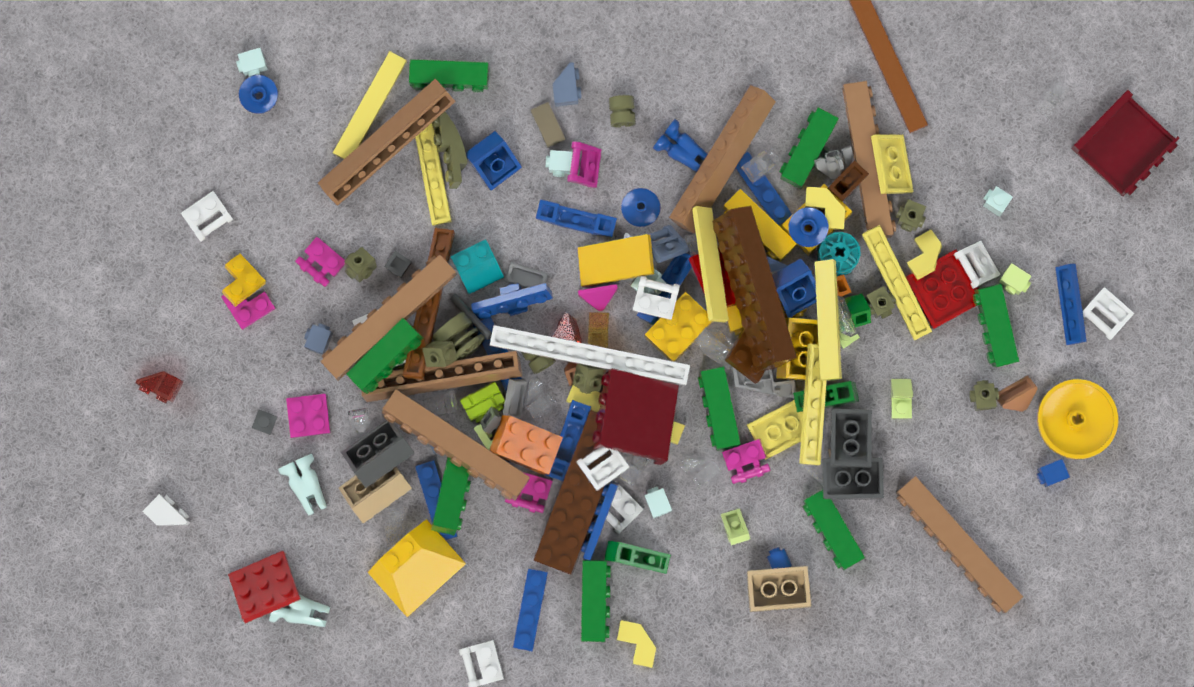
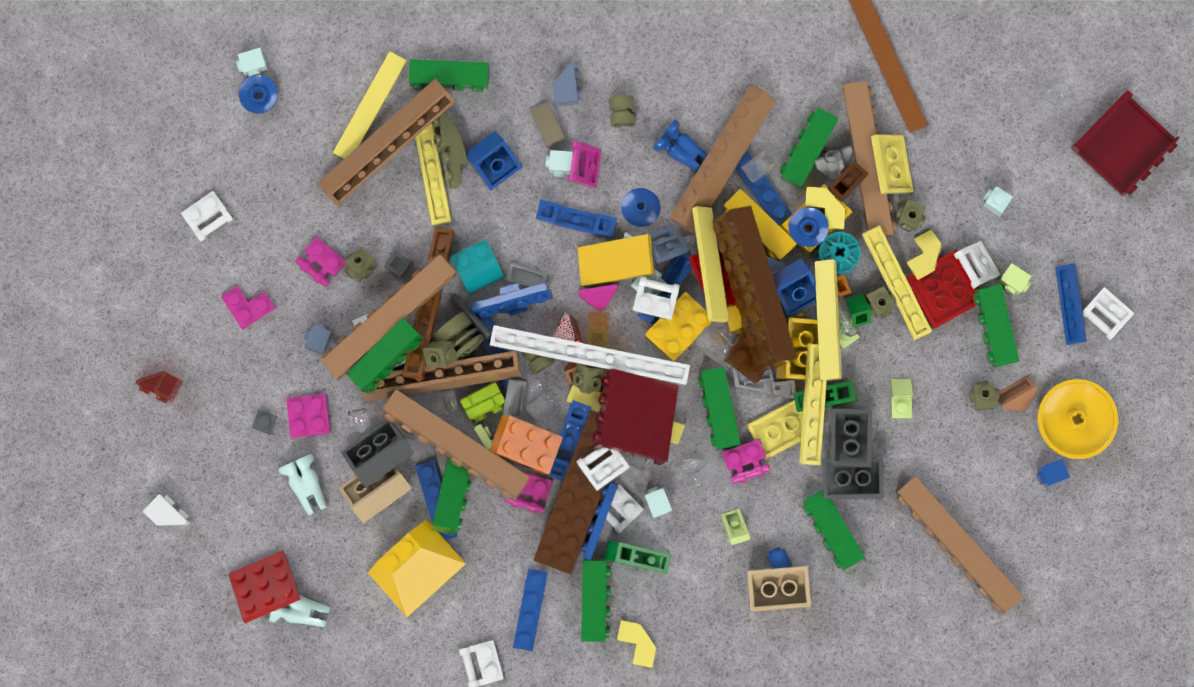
(246, 281): yellow plate -> none
(490, 420): dark grey plate -> none

